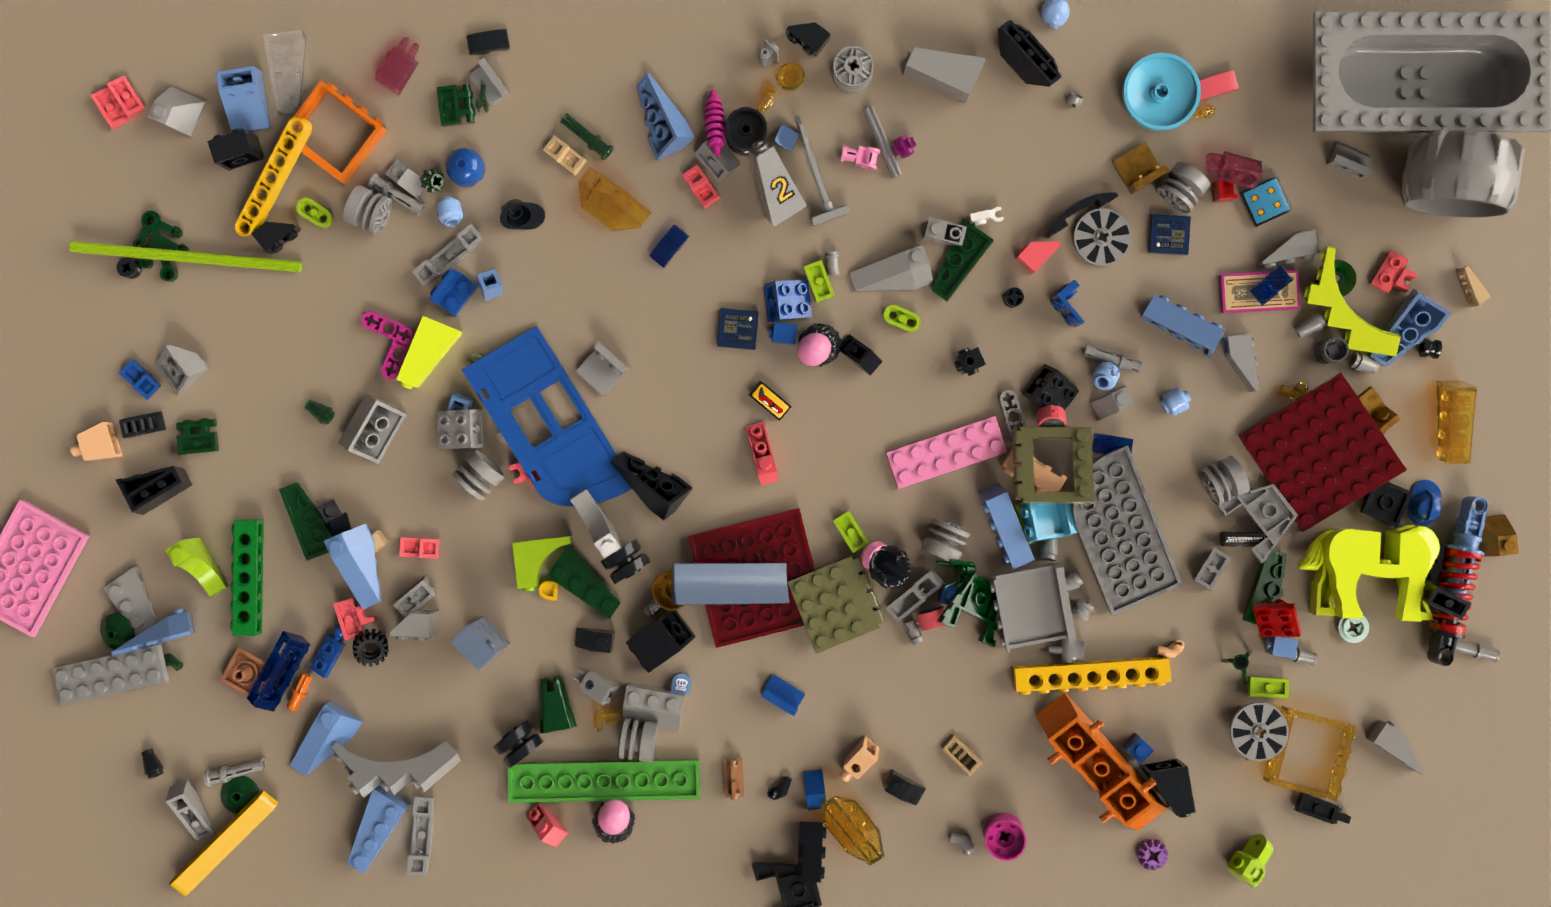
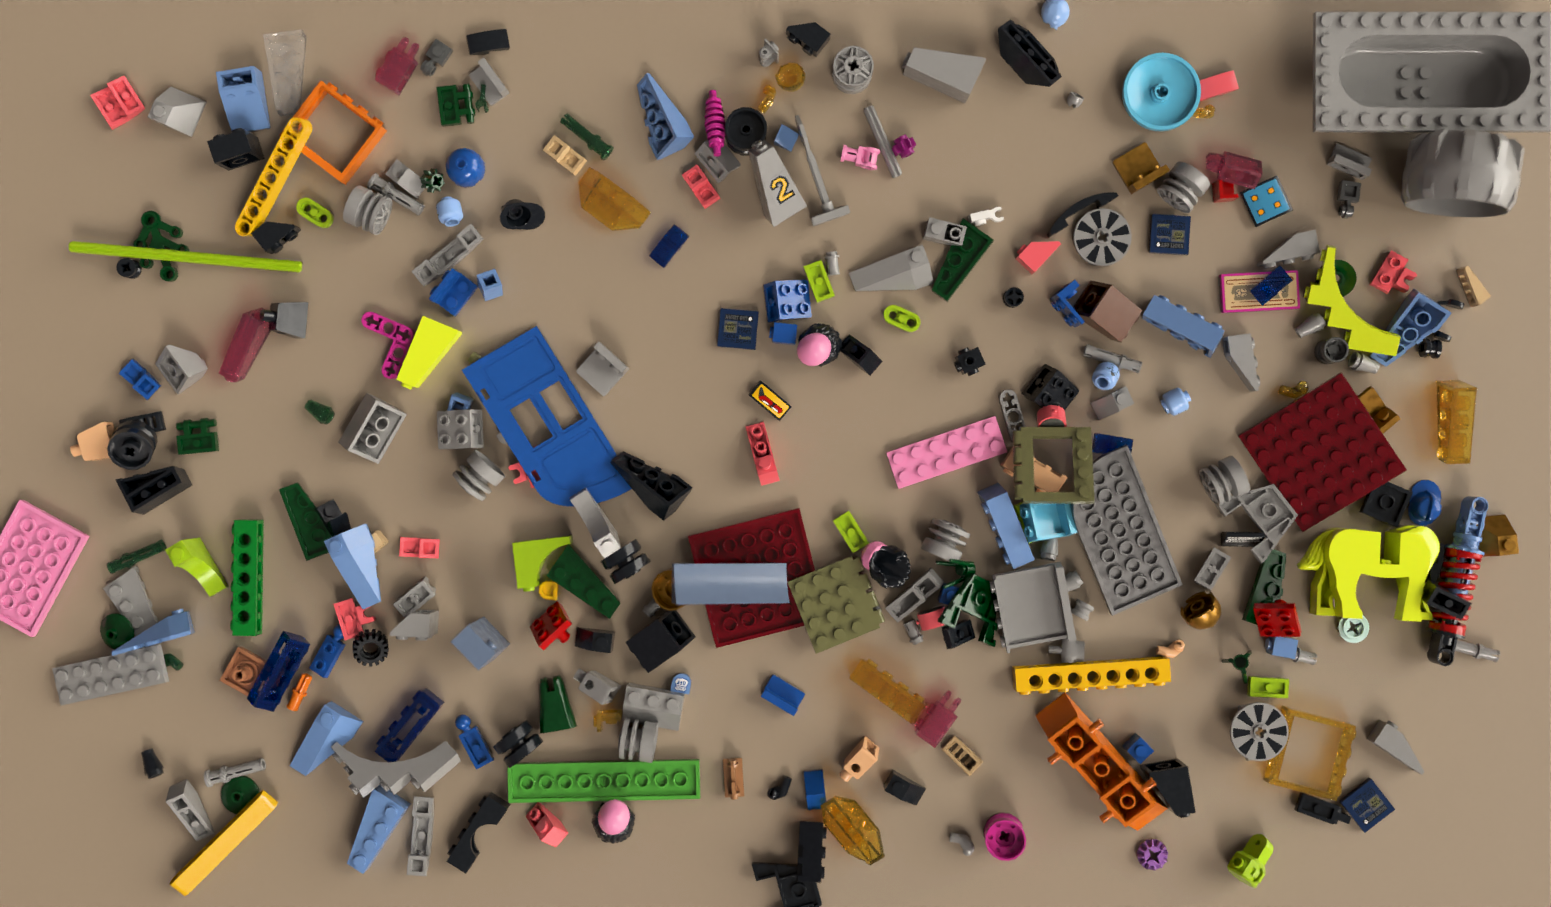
(117, 564): none -> clear green pin
(132, 445): none -> black wheel
(245, 346): none -> clear pink slope
(287, 318): none -> torso
(389, 750): none -> clear blue brick
(439, 54): none -> dark grey plate
(465, 852): none -> black arch
(473, 742): none -> blue plate
(551, 626): none -> red plate
(889, 691): none -> clear yellow wedge
(937, 720): none -> clear pink hinge
(960, 634): none -> black slope
(1107, 310): none -> reddish brown slope
(1201, 611): none -> pearl gold cylinder
(1349, 193): none -> dark grey plate
(1367, 805): none -> dark blue tile
(1450, 303): none -> black piece

